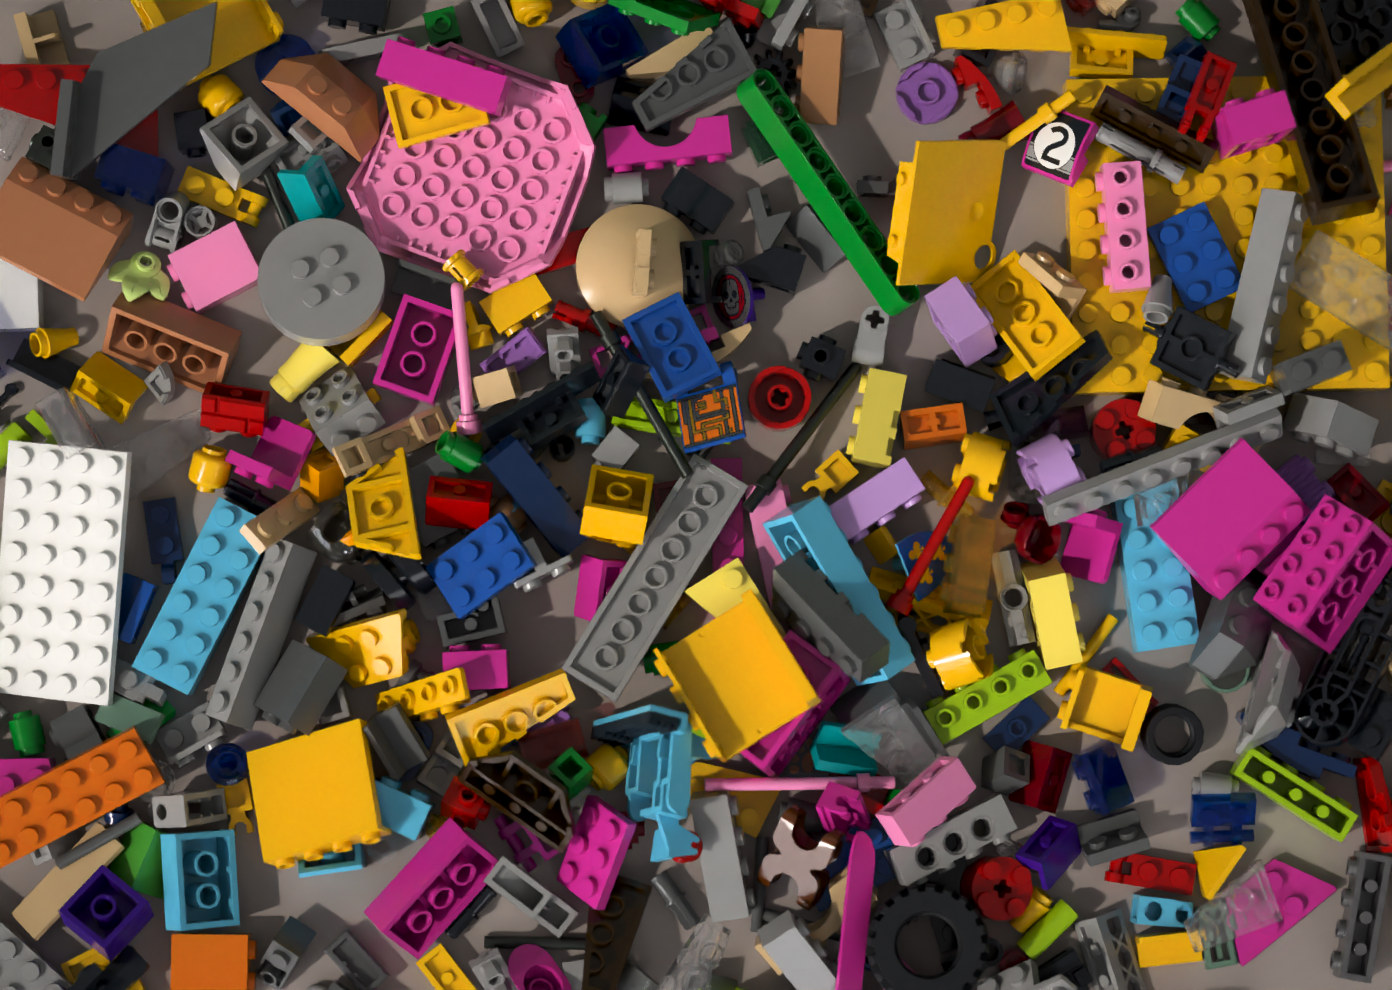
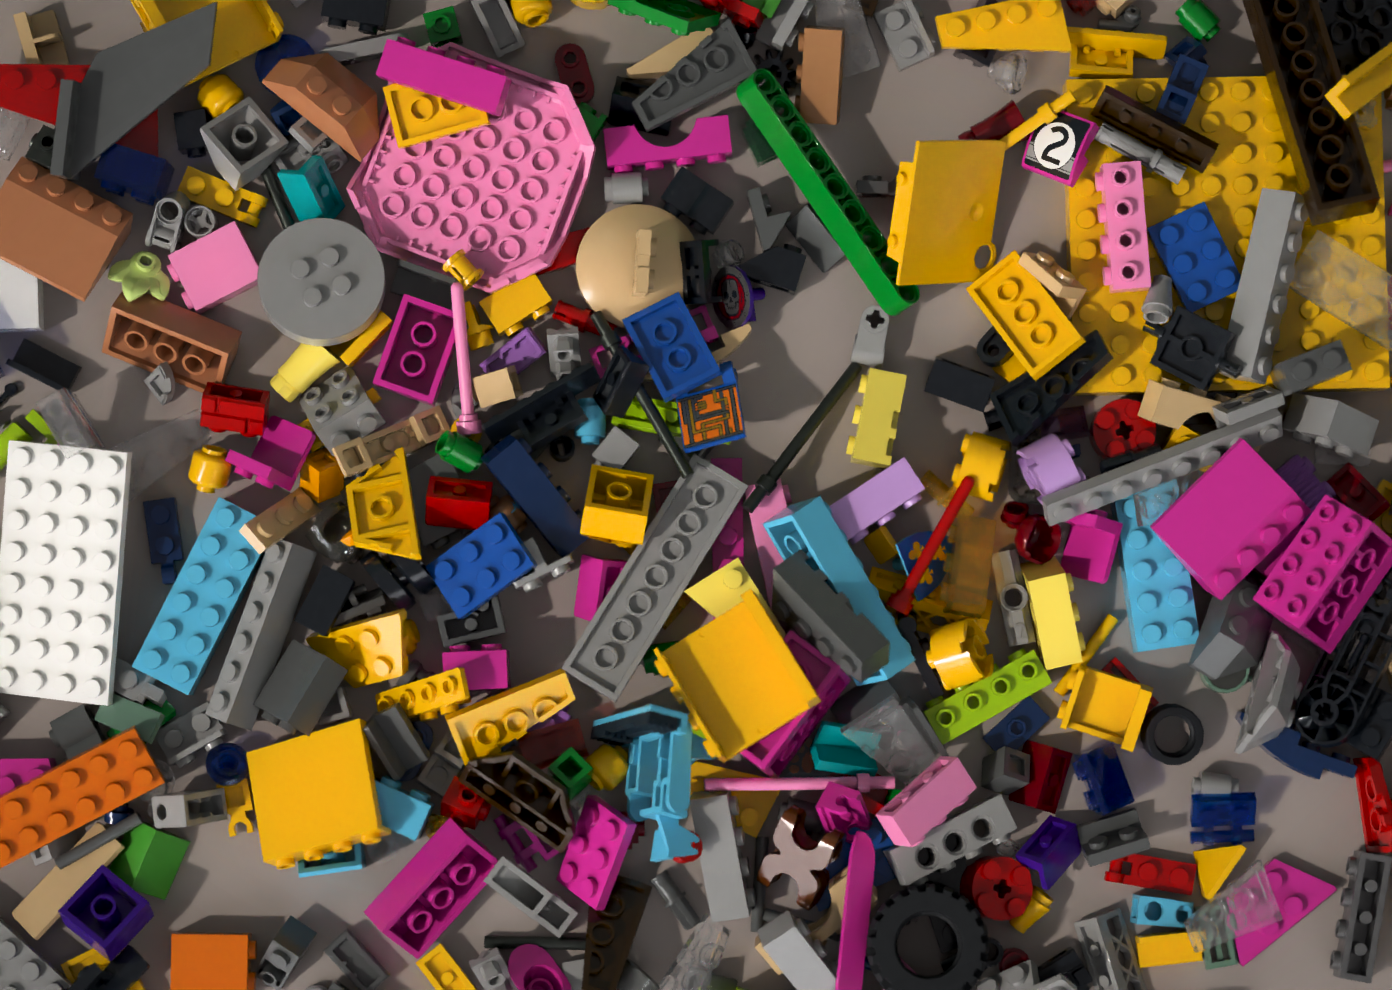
(27, 733): green brick -> none
(50, 341): yellow cone -> none
(108, 386): yellow panel -> none
(134, 606): blue panel -> none
(200, 879): medium azure brick -> none
(247, 496): black axle -> none
(470, 912): black axle -> none
(601, 44): clear blue brick -> none
(787, 382): red brick -> none
(817, 370): black brick -> none
(832, 474): yellow plate -> none
(926, 93): medium lavender tile -> none
(933, 426): orange hinge -> none
(962, 321): lavender brick -> none
(971, 77): red slope -> none
(1047, 929): lime brick -> none
(1207, 93): red hinge -> none
(1253, 123): dark pink brick -> none
(1292, 793): lime brick -> none

